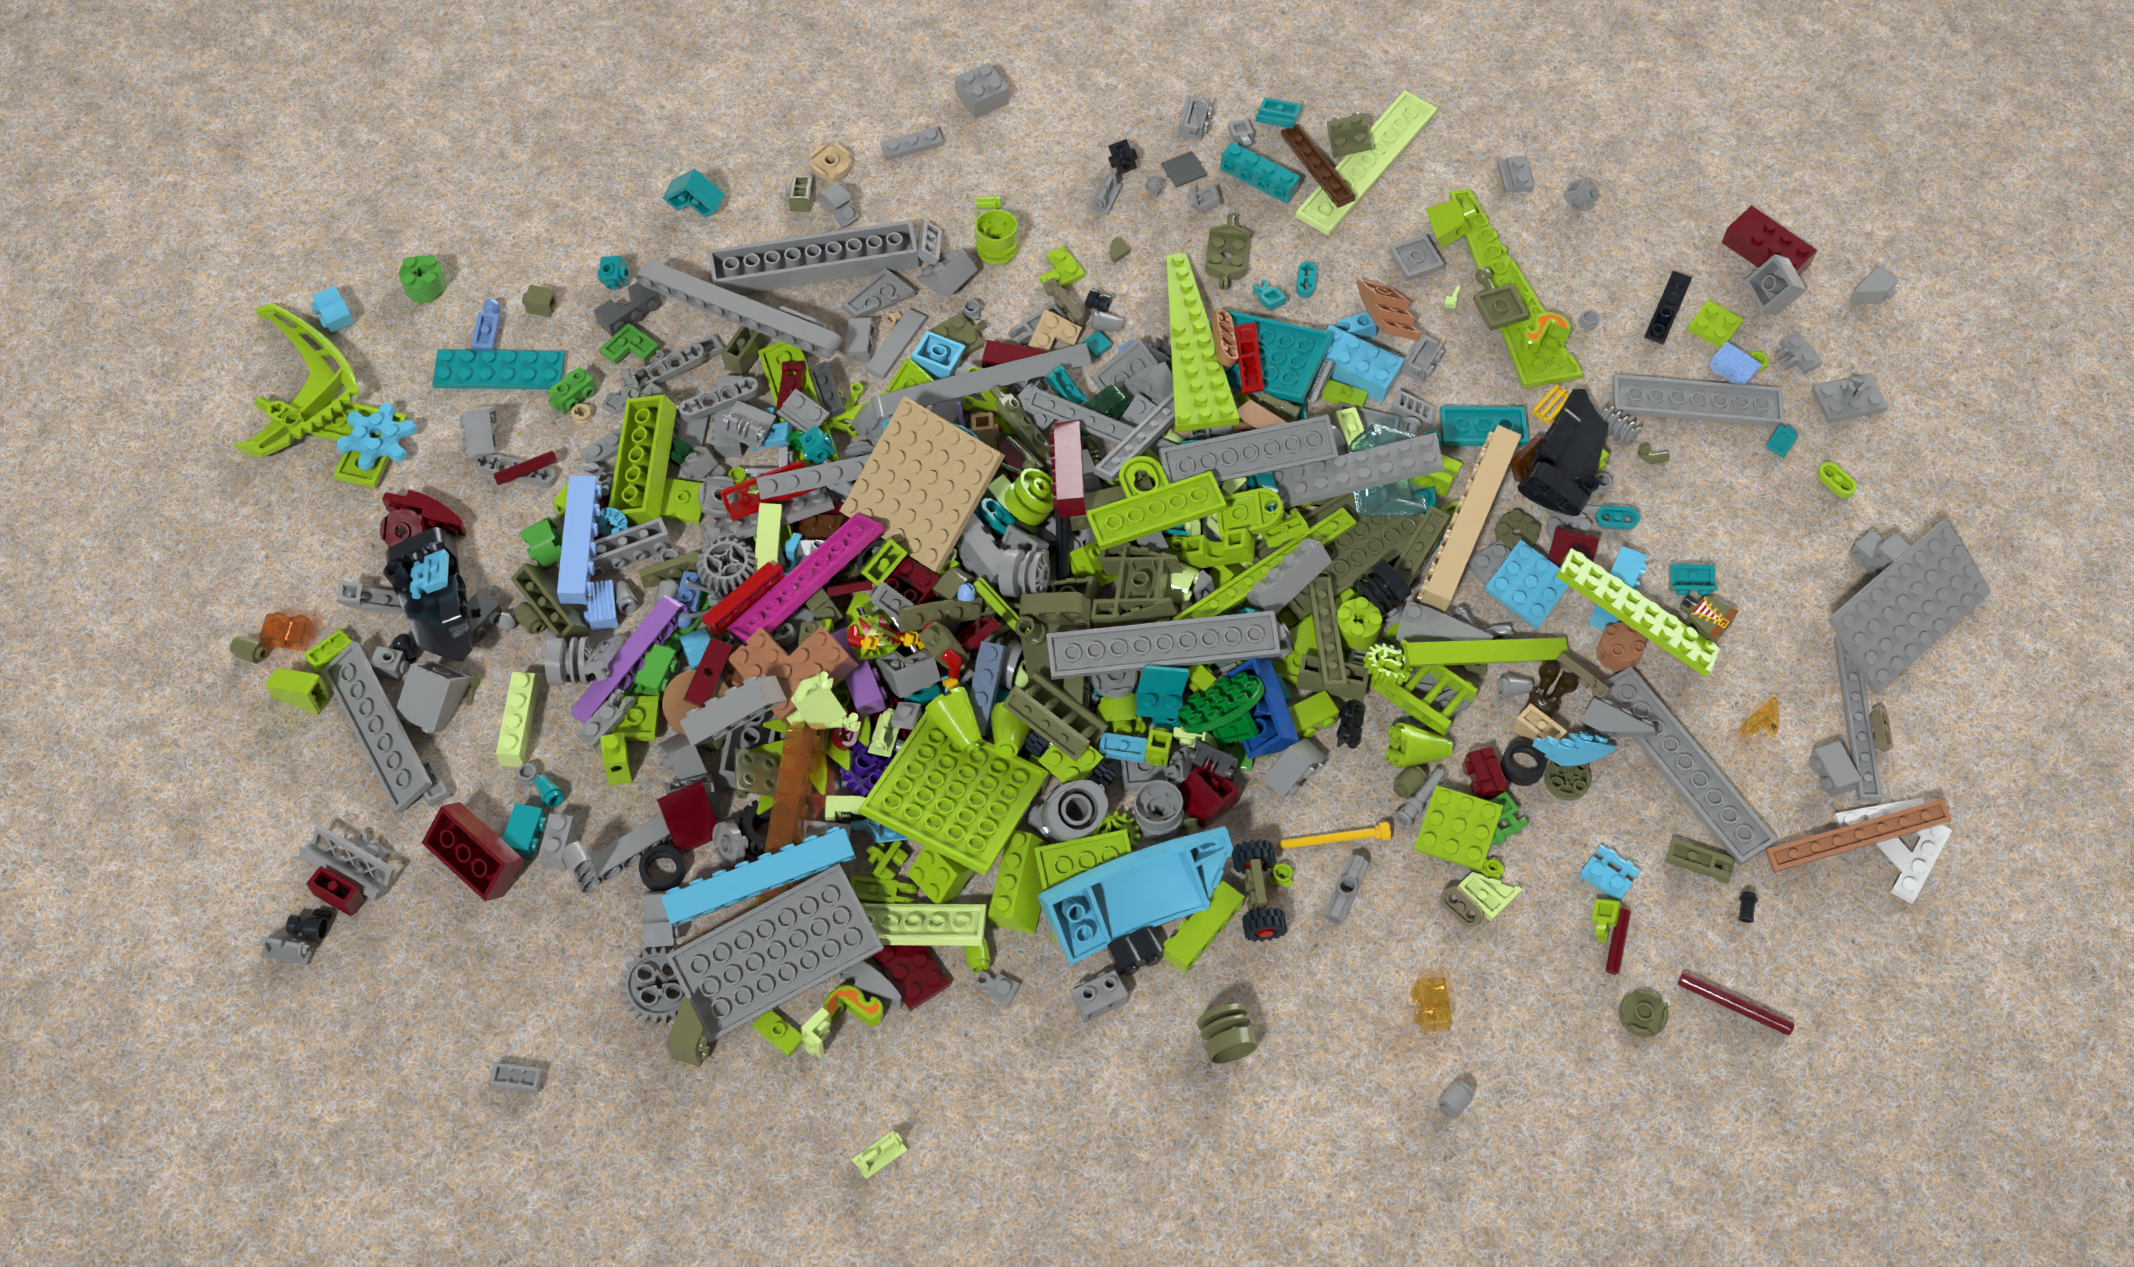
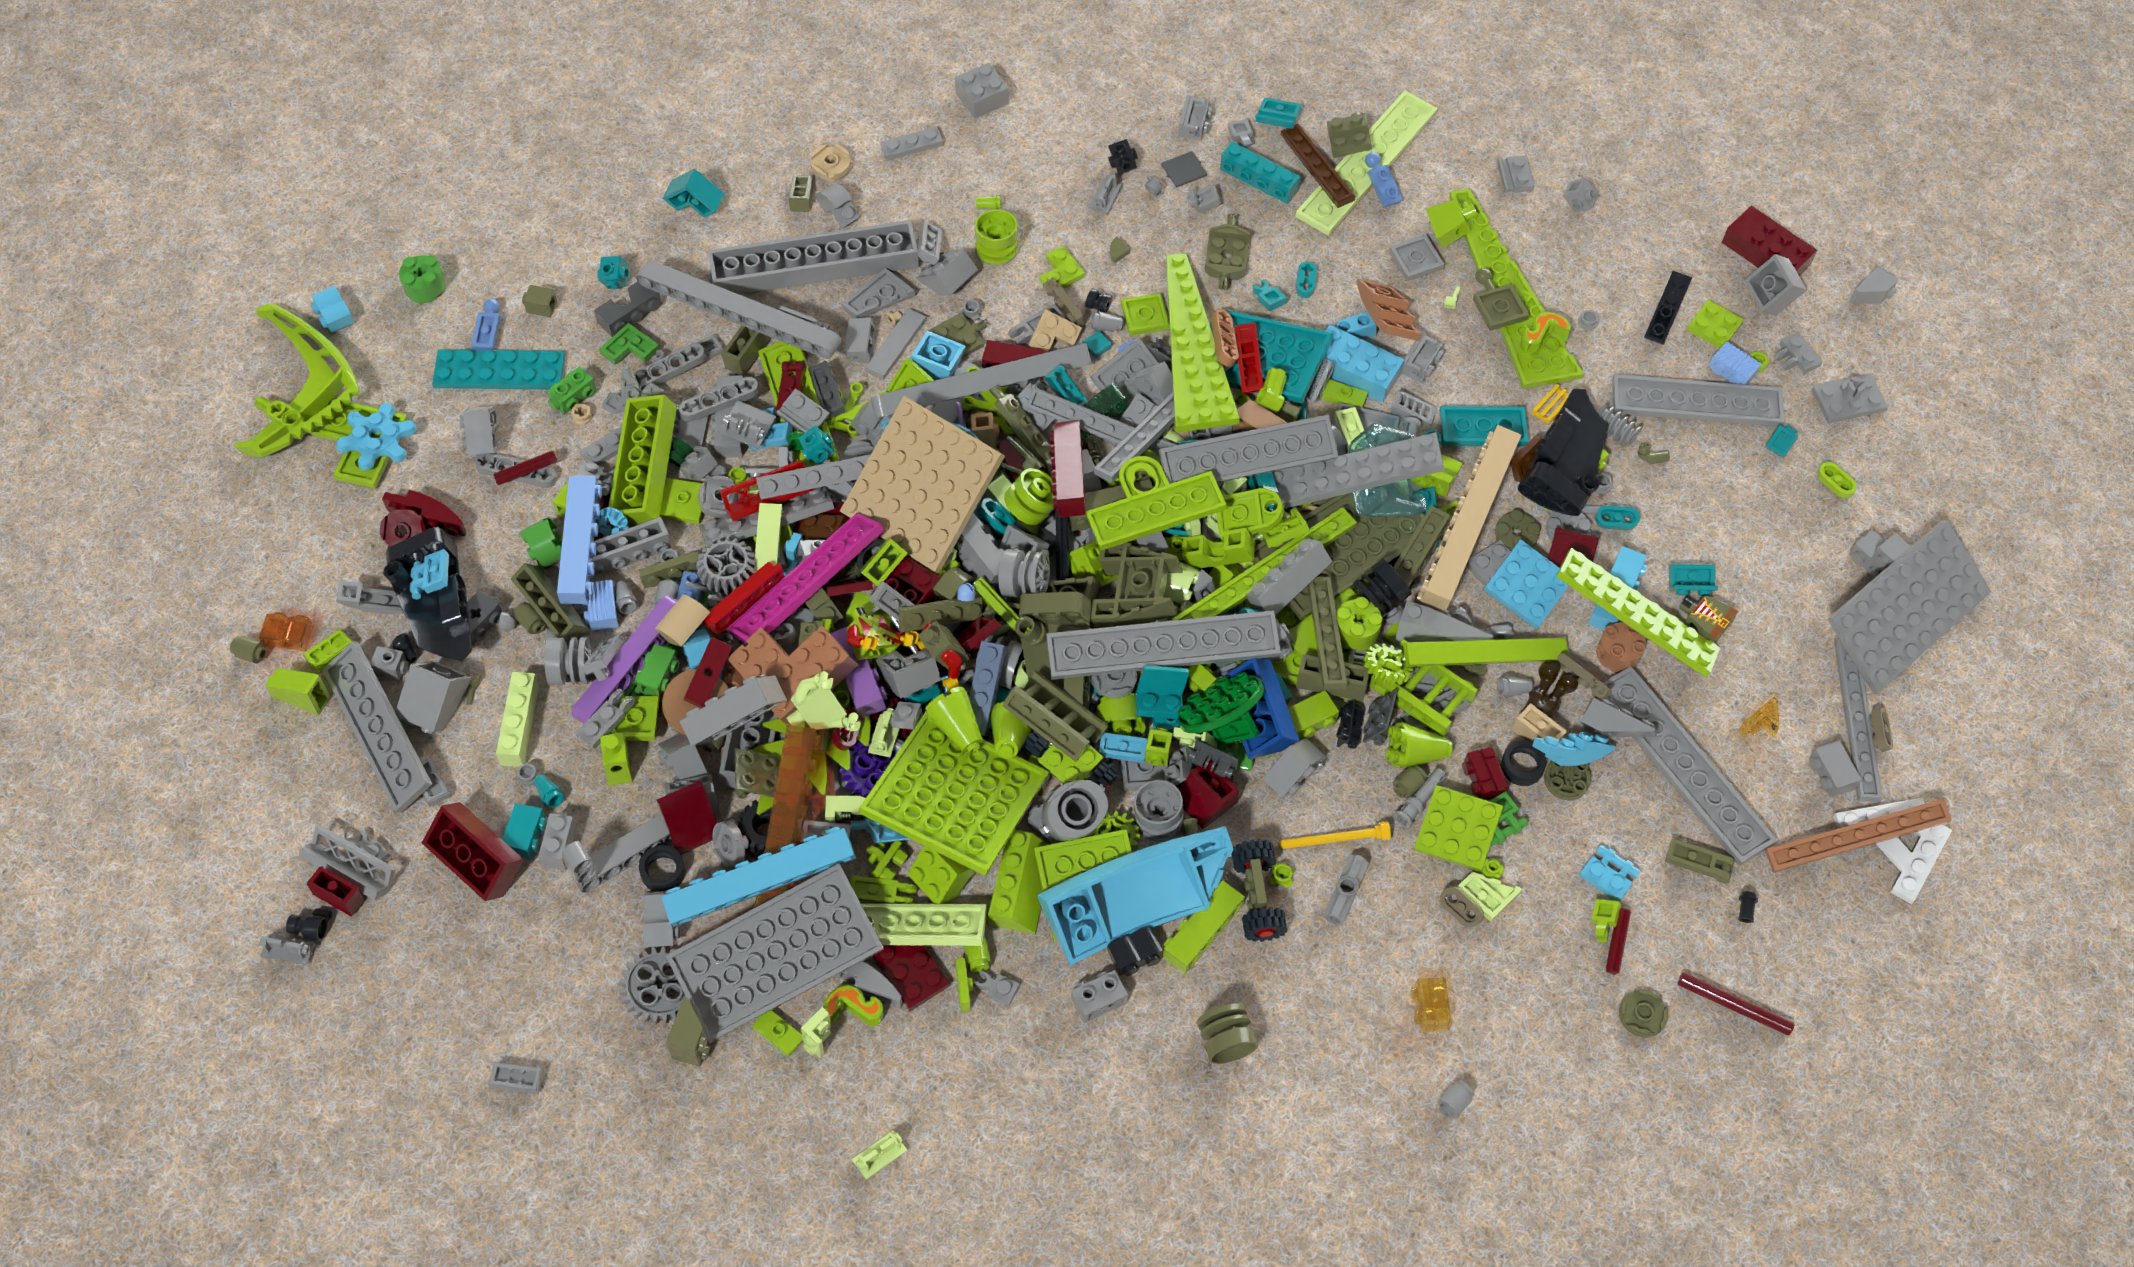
(682, 620): none -> tan brick
(965, 984): none -> lime plate
(1145, 314): none -> lime tile
(1270, 394): none -> lime piece
(1379, 719): none -> dark grey hinge
(1382, 181): none -> medium blue plate

